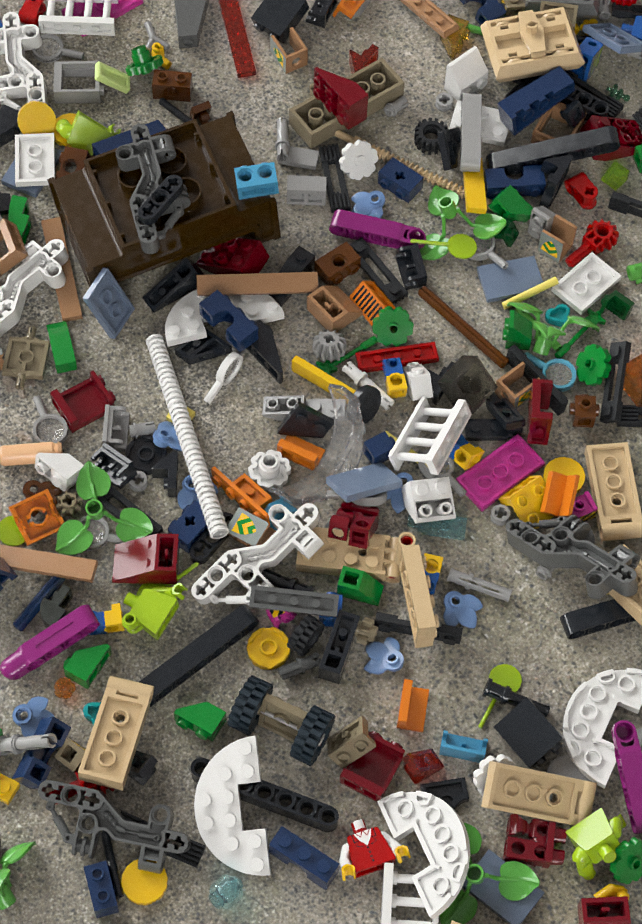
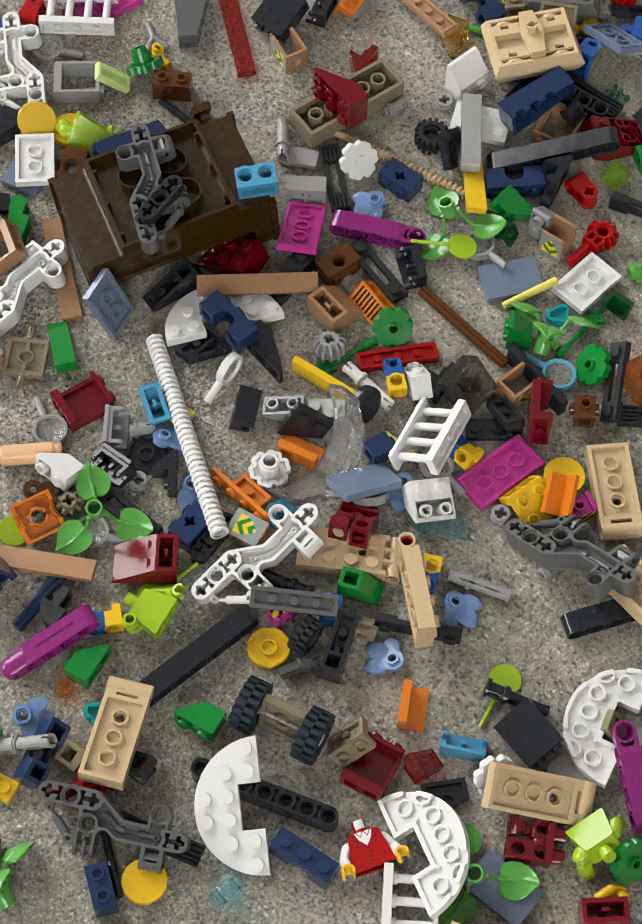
(154, 403): none -> dark azure slope
(245, 408): none -> black hinge
(301, 227): none -> dark pink tile
(610, 719): none -> olive bracket

